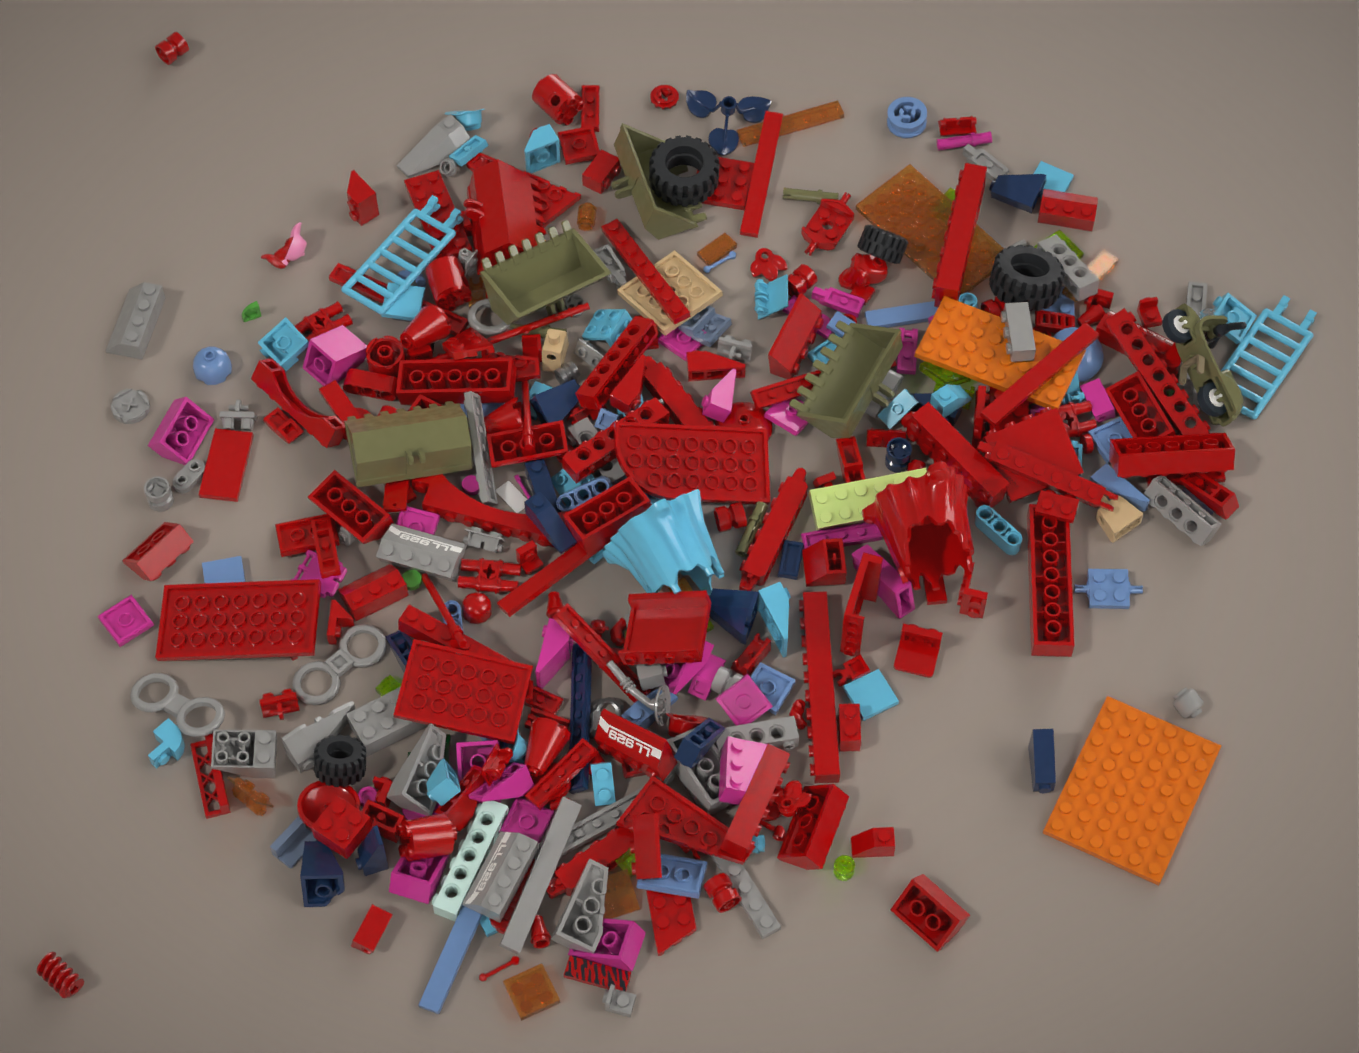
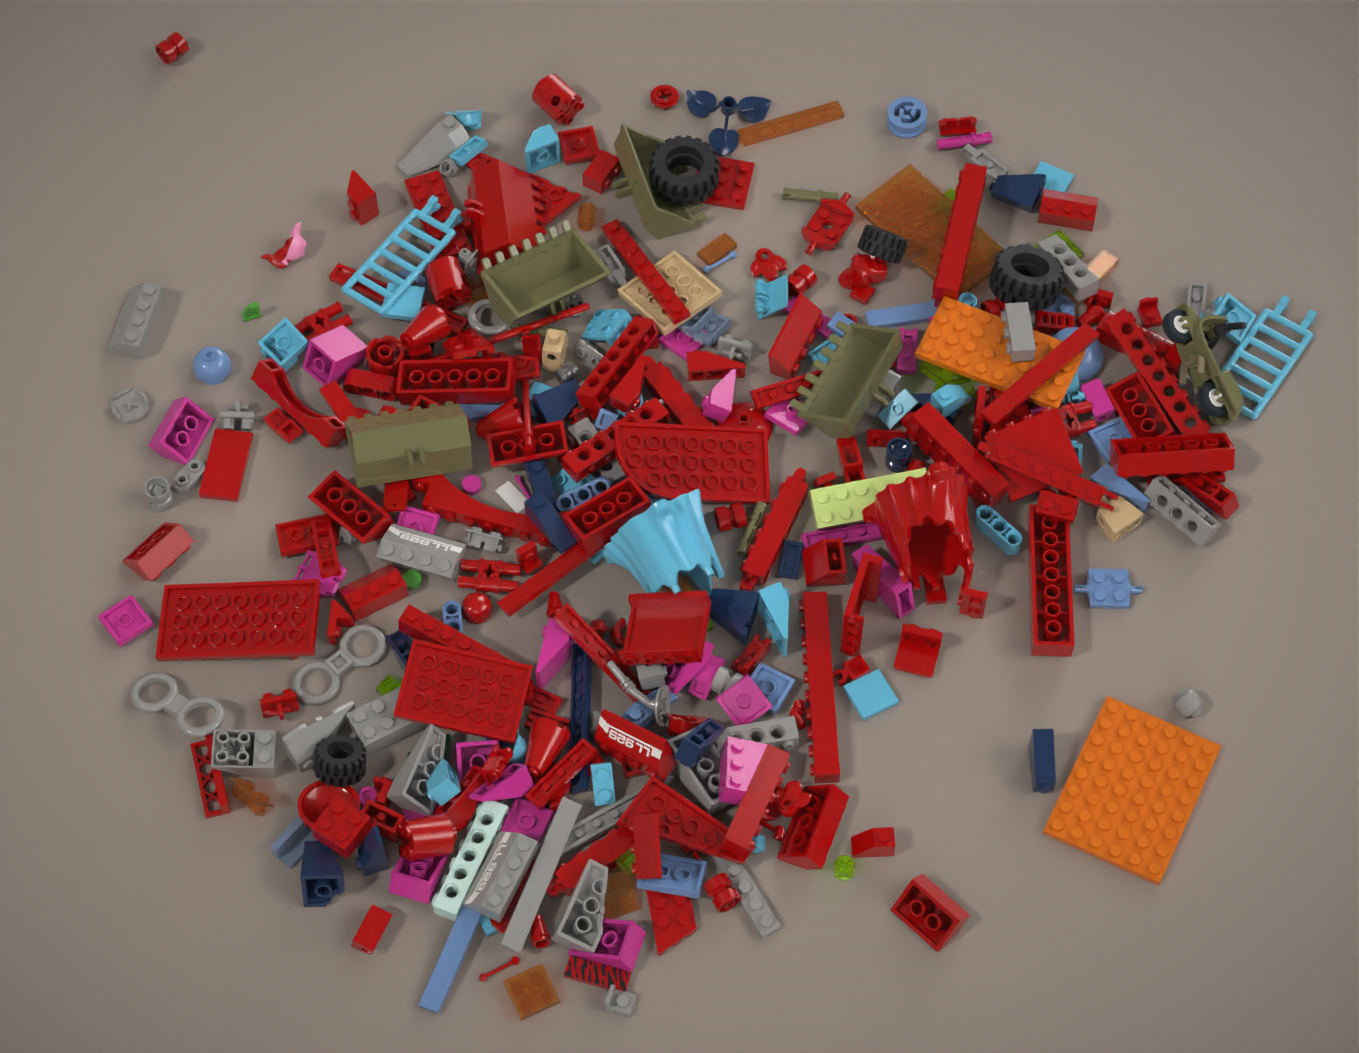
(58, 976): red piece -> none
(170, 744): medium azure brick -> none
(224, 570): medium blue tile -> none
(455, 630): red bar -> none
(480, 449): light grey plate -> none
(590, 113): red tile -> none
(616, 703): flat silver piece -> none
(761, 174): red tile -> none
(838, 300): dark pink hinge -> none
(849, 727): red brick -> none
(1087, 442): red tile -> none

